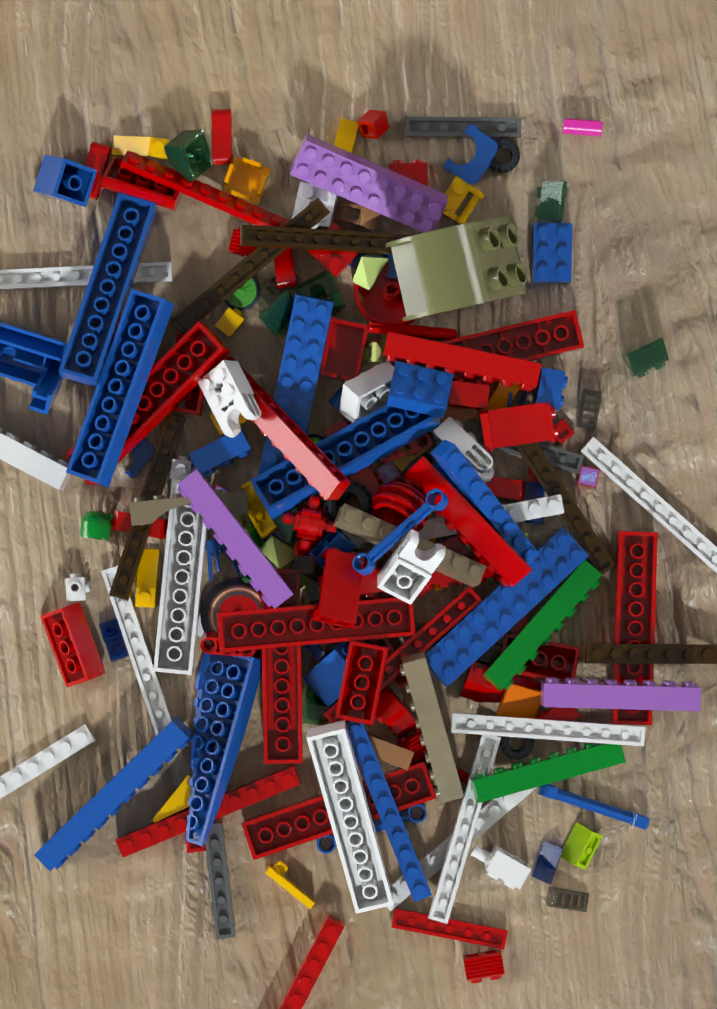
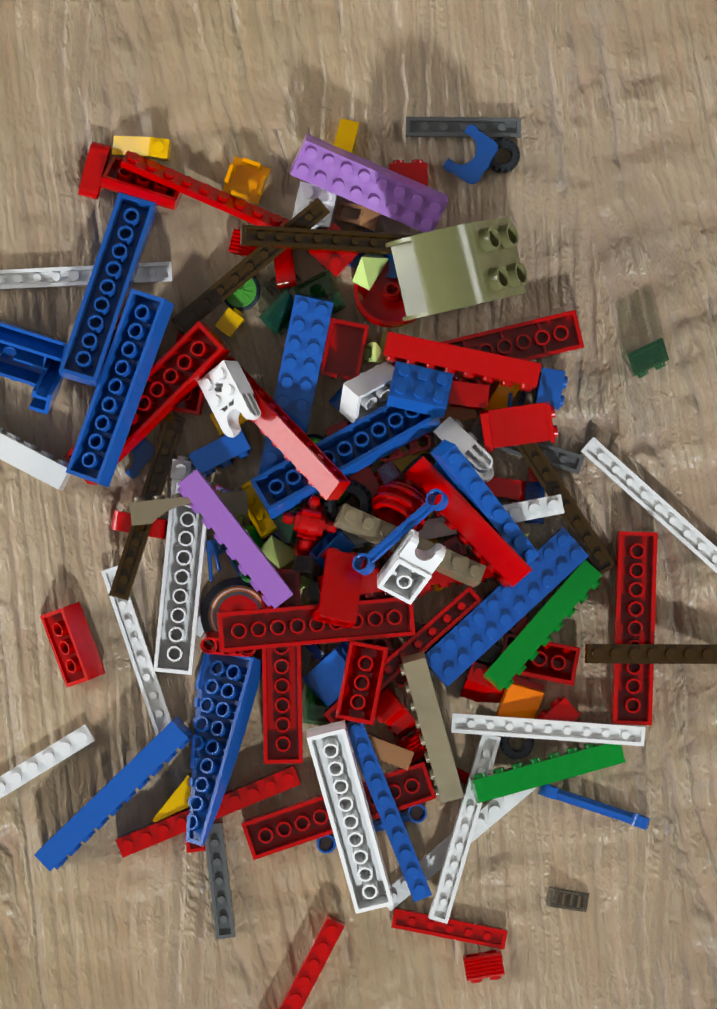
(65, 180): blue slope -> none
(77, 587): white brick -> none
(96, 525): green helmet -> none
(114, 640): clear blue slope -> none
(147, 579): yellow slope -> none
(189, 154): clear green slope -> none
(221, 136): red beam -> none
(277, 873): yellow hinge -> none
(373, 124): red panel -> none
(412, 330): red axle -> none
(456, 194): yellow plate -> none
(503, 866): white brick -> none
(547, 862): clear blue slope -> none
(551, 201): clear green slope -> none
(551, 253): blue brick -> none
(564, 431): red tile -> none
(581, 846): lime panel -> none
(582, 127): dark pink brick -> none
(588, 476): tile -> none
(597, 394): clear smoke slope -> none
(620, 695): medium lavender brick -> none

